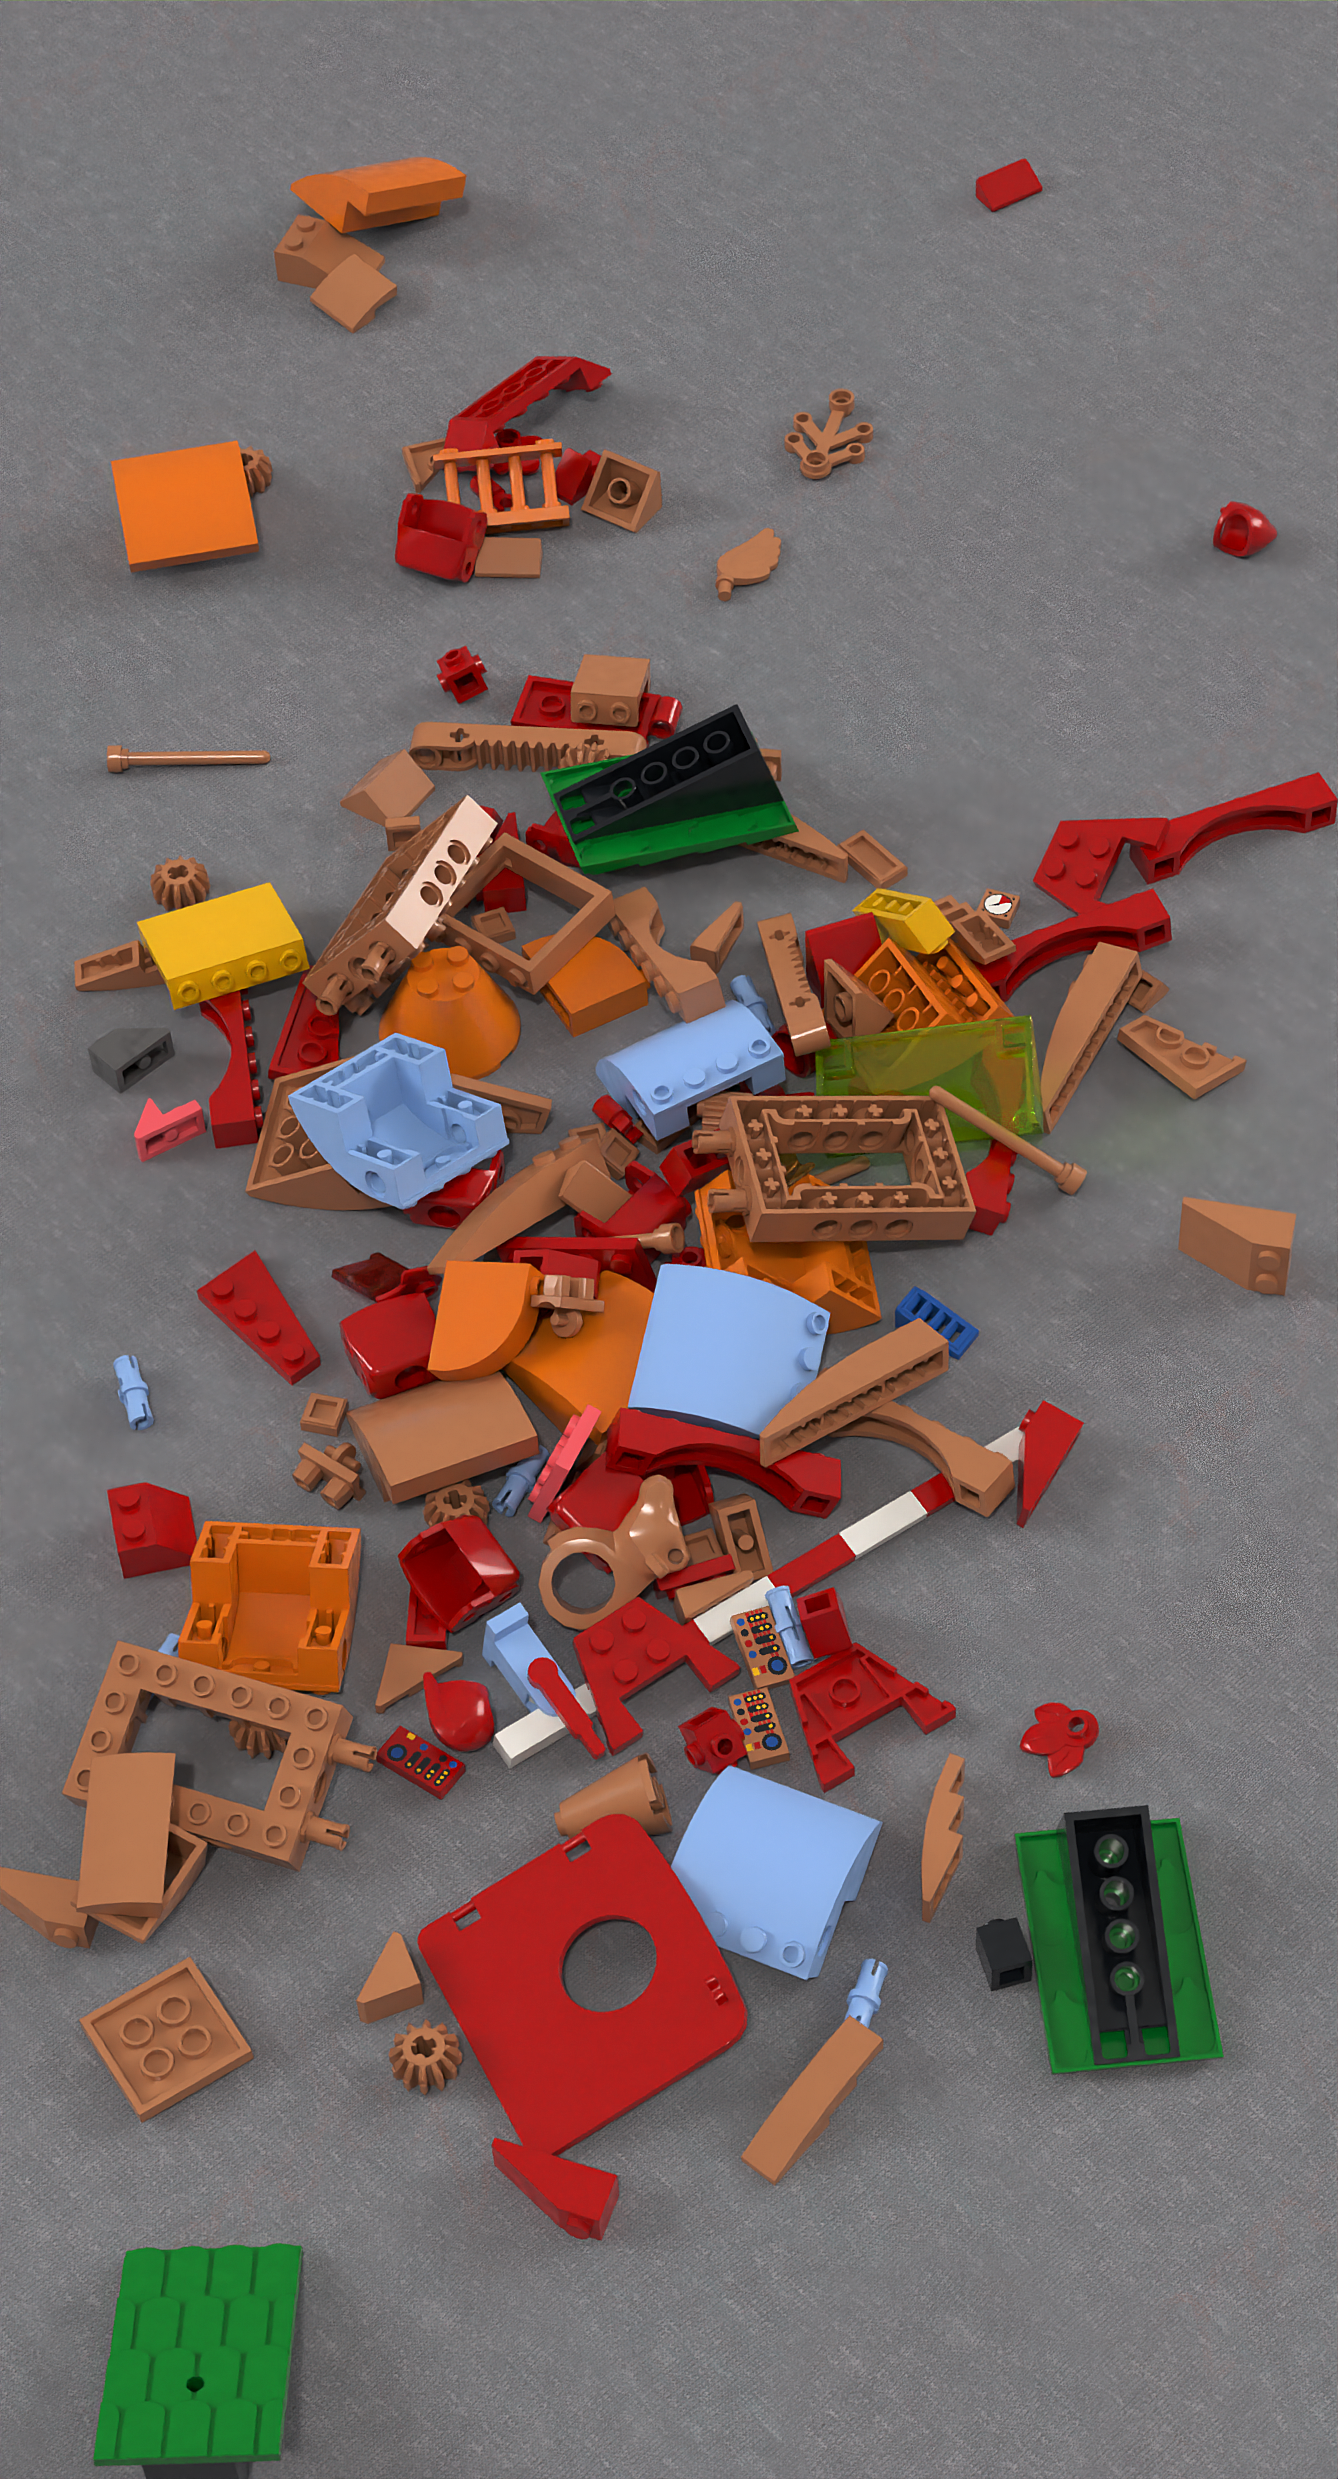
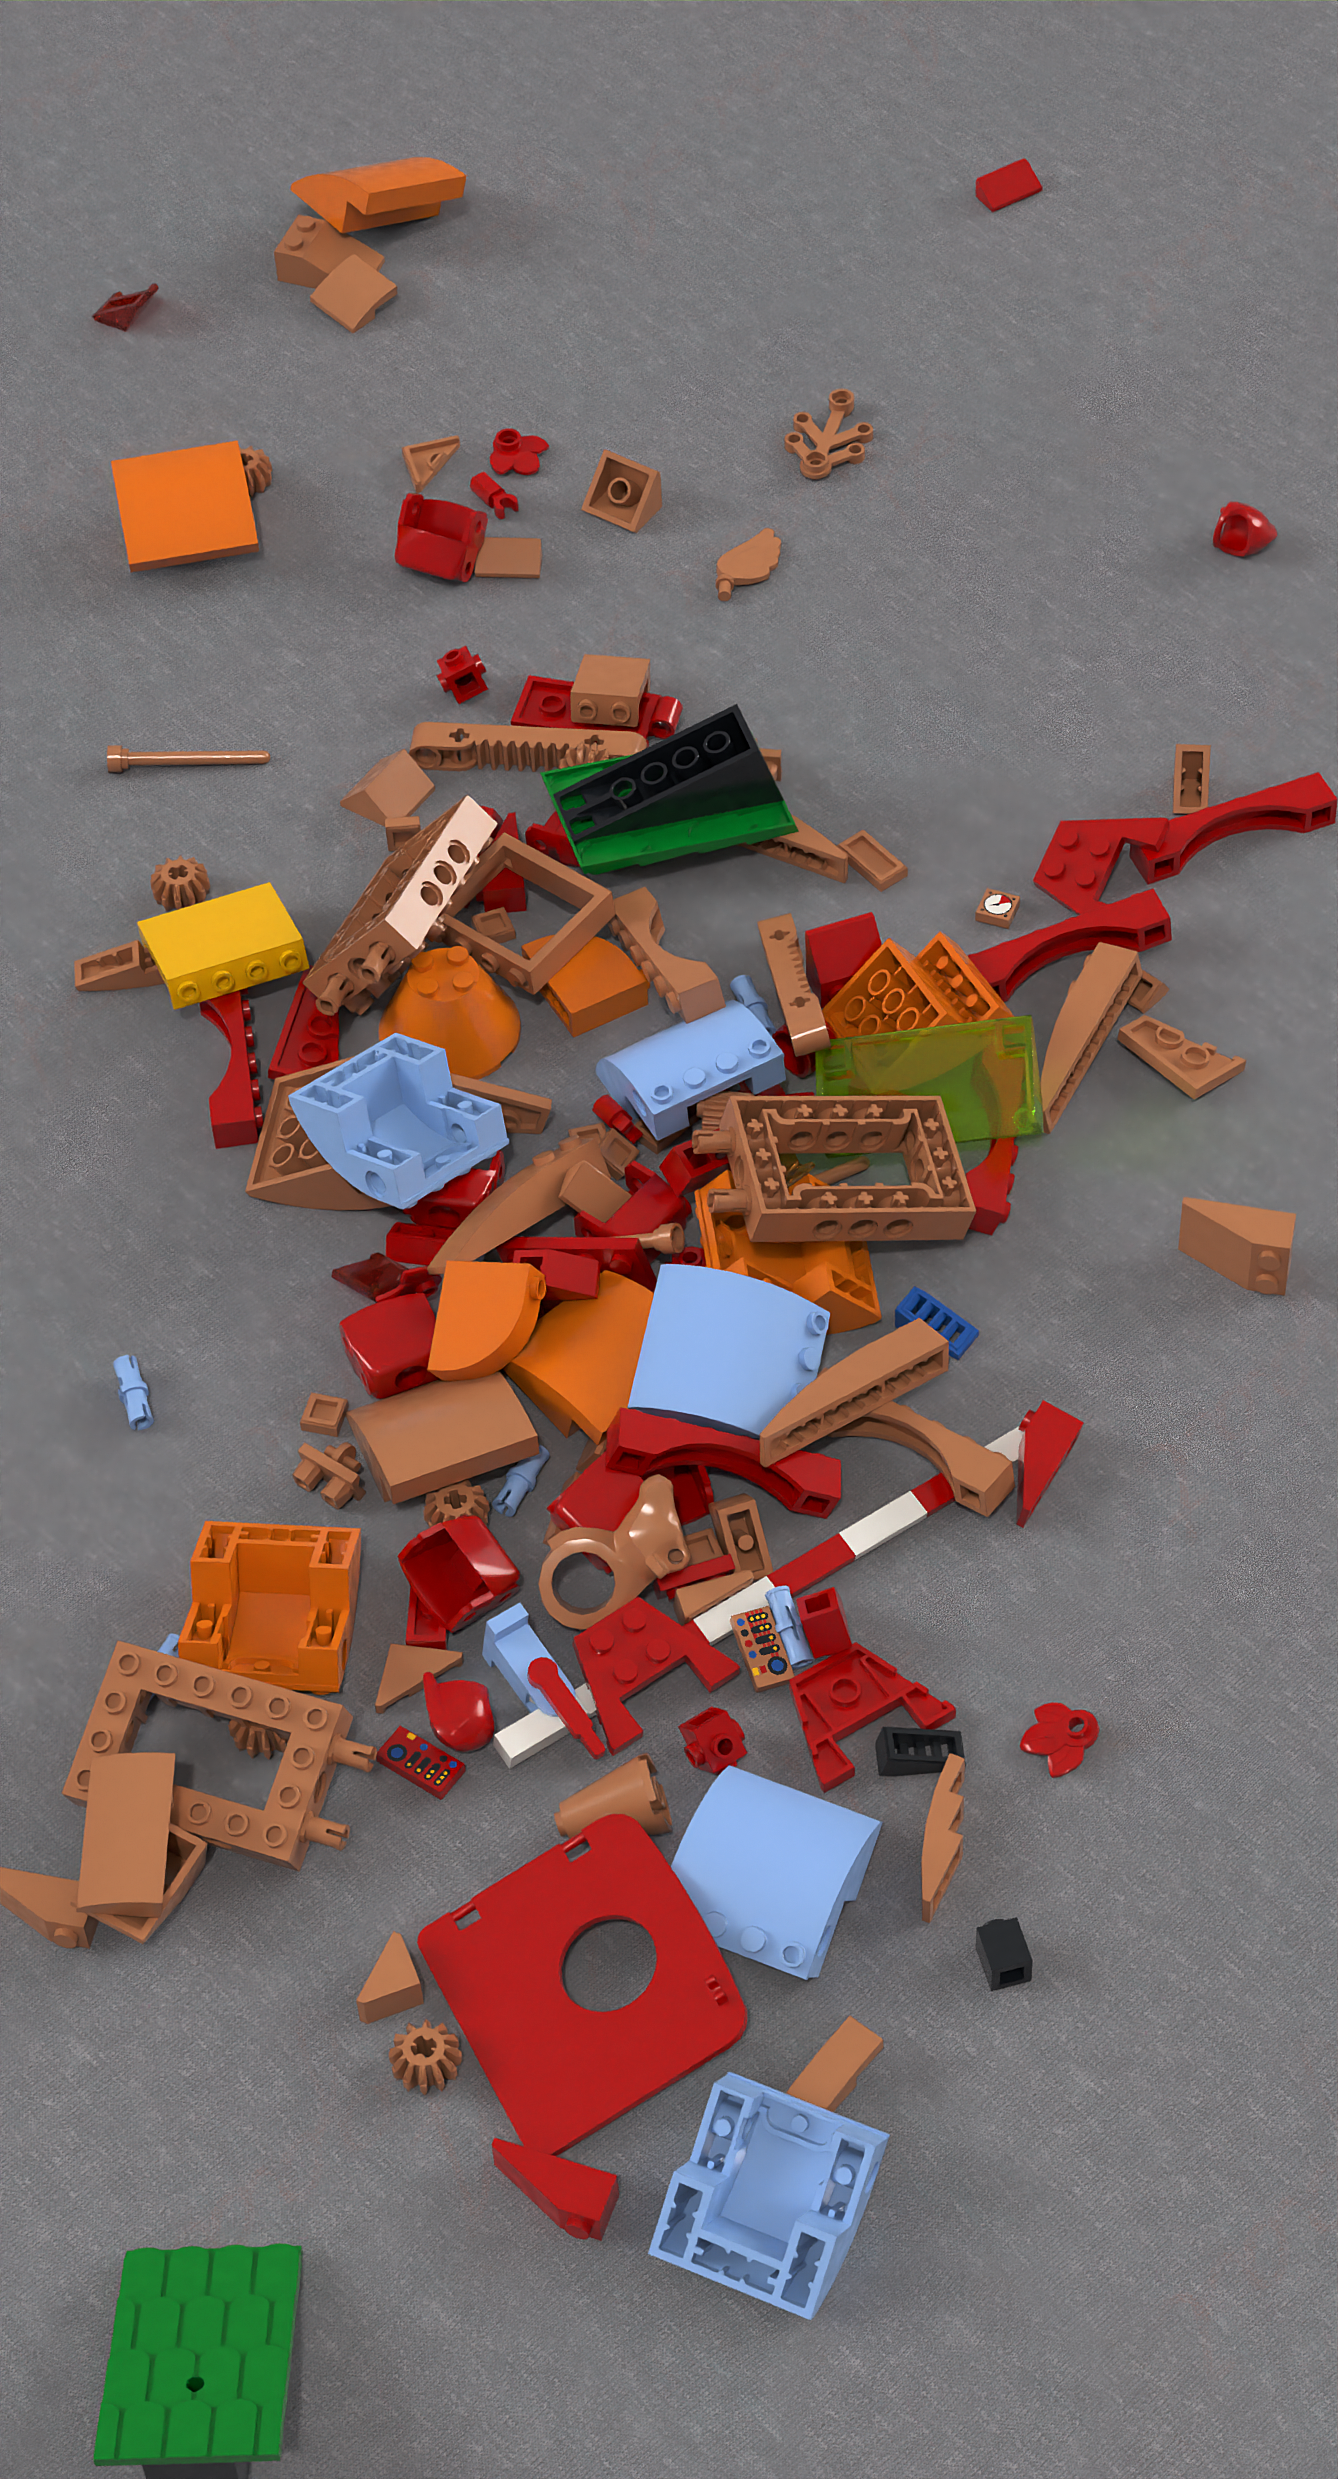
(123, 310): none -> clear red slope
(130, 1055): flat silver slope -> none
(151, 1528): red slope -> none
(165, 1131): coral slope -> none
(166, 2039): nougat plate -> none
(260, 1315): red wing -> none
(415, 1242): none -> red slope
(478, 423): red slope -> none
(519, 516): orange fence -> none
(561, 1462): coral plate -> none
(568, 1298): nougat hips -> none
(575, 474): red slope -> none
(719, 938): nougat slope -> none
(761, 1728): tile -> none
(769, 2195): none -> light blue slope
(851, 1004): nougat slope -> none
(864, 1998): light blue pin -> none
(903, 1738): none -> black slope
(907, 920): yellow brick -> none
(975, 931): nougat slope -> none
(1067, 1175): nougat piece -> none
(1121, 1978): piece -> none
(1191, 778): none -> nougat slope

